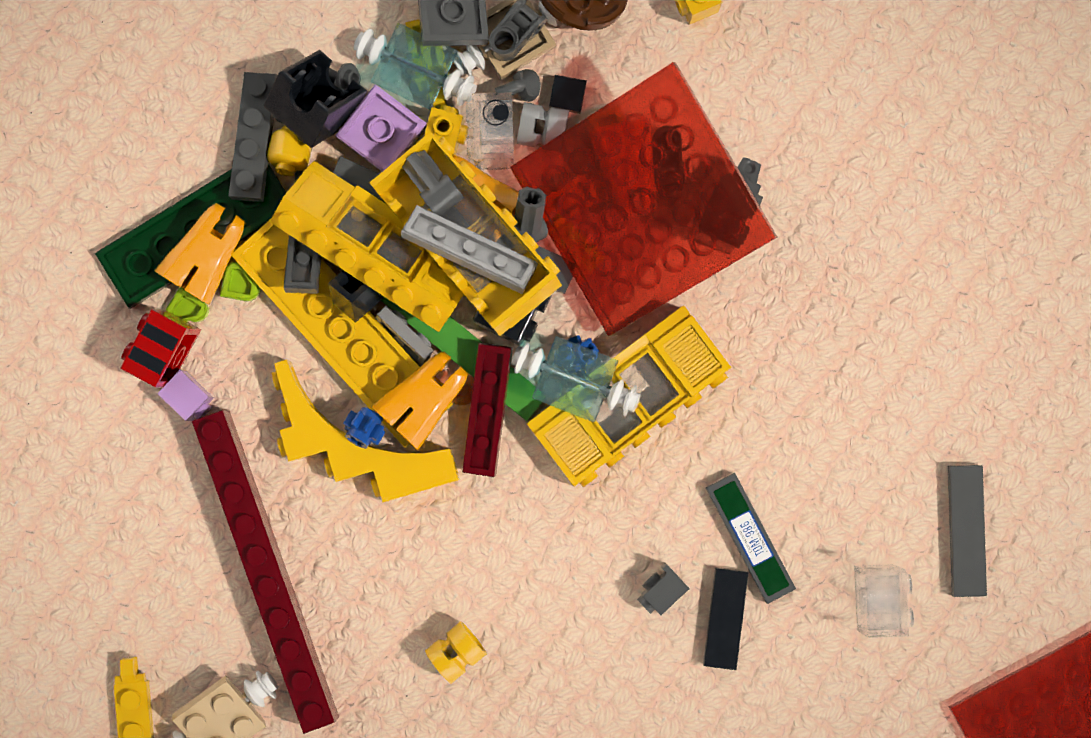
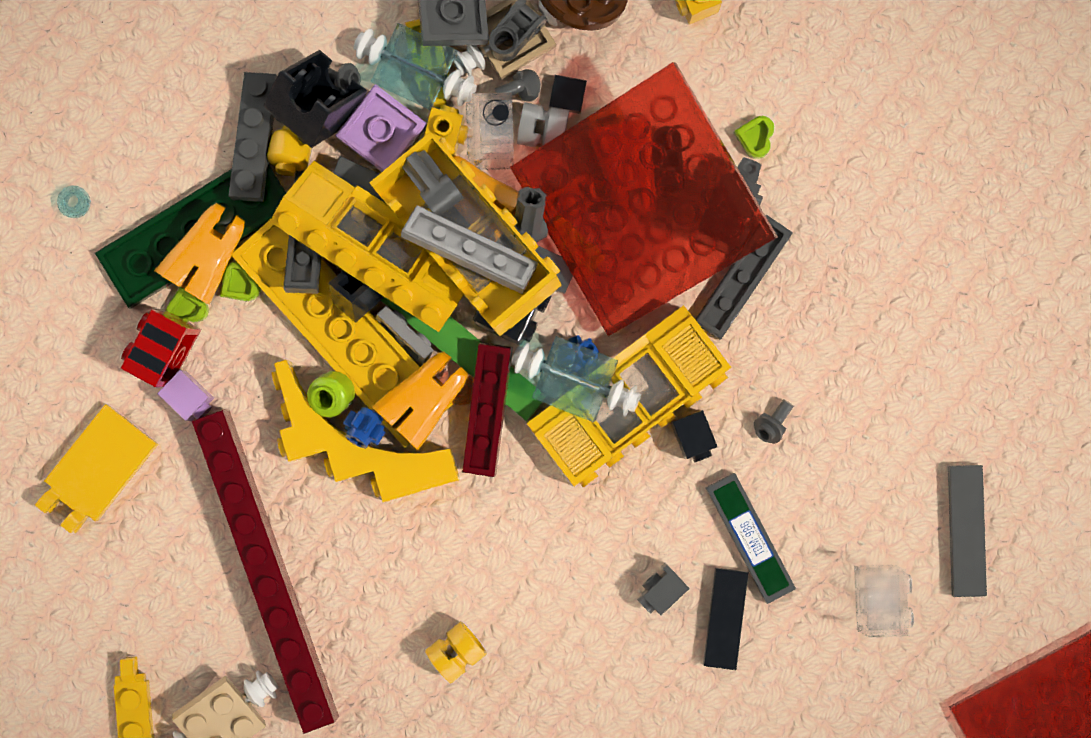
(83, 202): none -> clear light blue plate
(96, 468): none -> yellow tile
(331, 394): none -> lime head
(694, 436): none -> black brick
(740, 283): none -> dark grey tile
(755, 136): none -> lime tile
(770, 427): none -> dark grey plate

